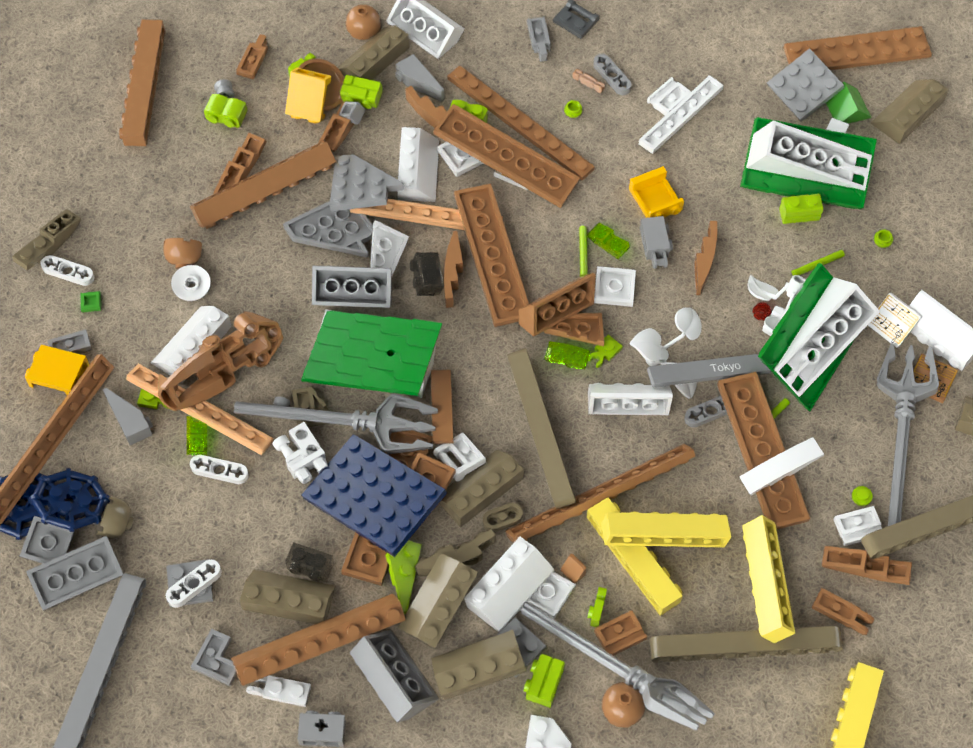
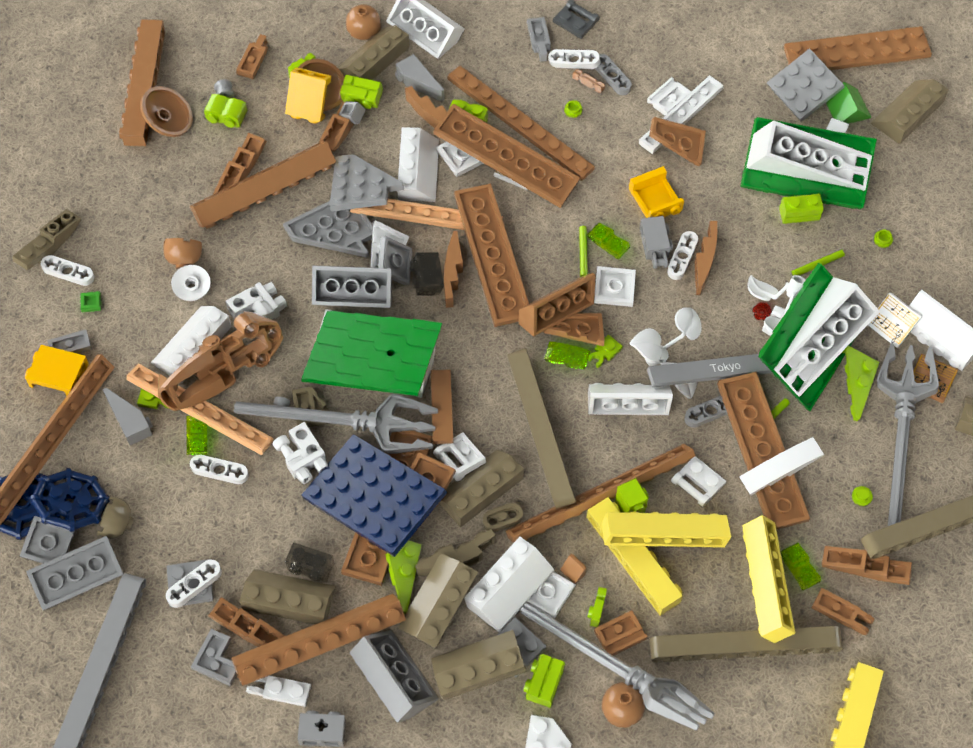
(166, 111): none -> medium nougat dish
(244, 624): none -> medium nougat slope
(257, 300): none -> white hips
(397, 257): none -> light grey plate
(588, 54): none -> white beam
(631, 497): none -> lime brick
(679, 138): none -> medium nougat wing
(681, 247): none -> white beam
(701, 476): none -> white plate
(800, 567): none -> clear neon green slope
(857, 524): white plate -> none
(860, 376): none -> lime wing

